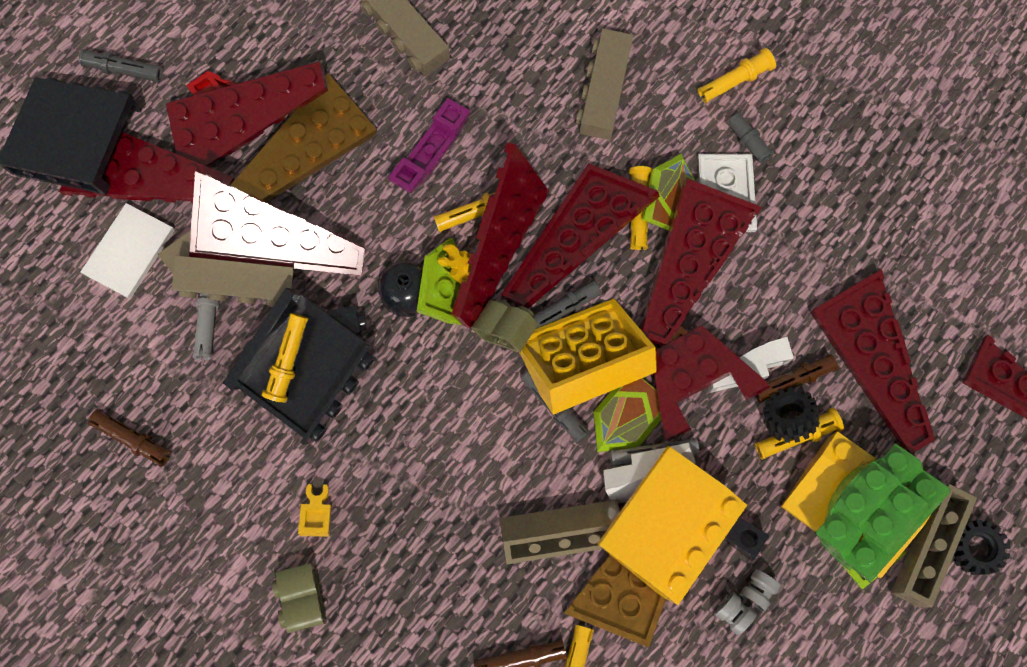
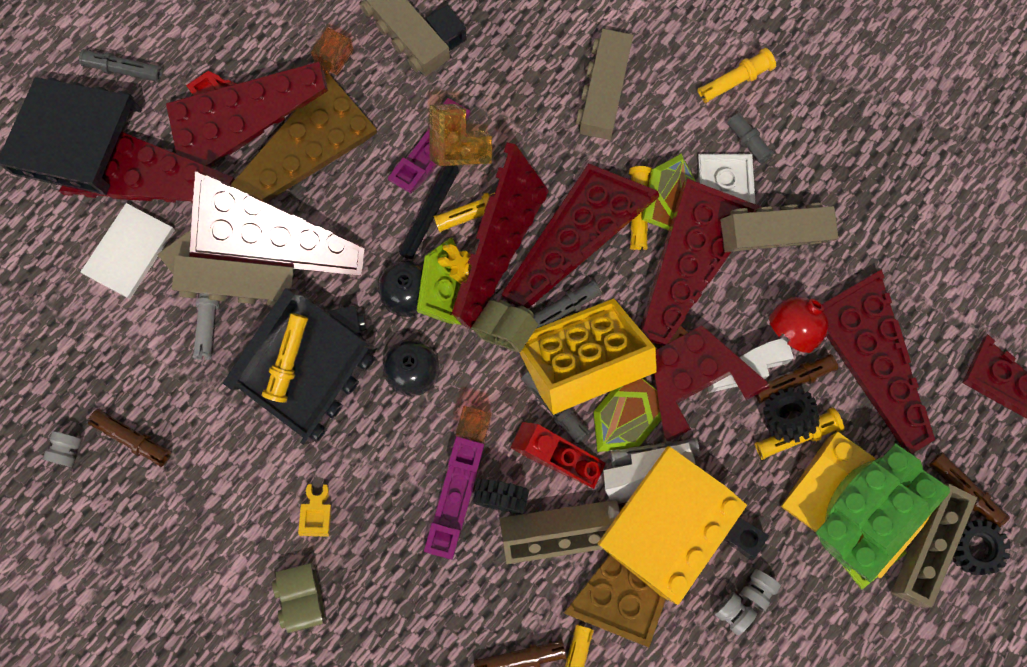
(62, 449): none -> light grey wheel
(332, 51): none -> clear orange brick
(413, 379): none -> black cylinder
(428, 210): none -> black axle
(447, 26): none -> black brick
(452, 143): none -> clear yellow brick
(454, 498): none -> magenta slope
(474, 424): none -> clear orange brick
(500, 496): none -> black tyre
(557, 454): none -> red slope
(779, 228): none -> dark tan brick
(801, 322): none -> red cylinder
(957, 478): none -> reddish brown pin

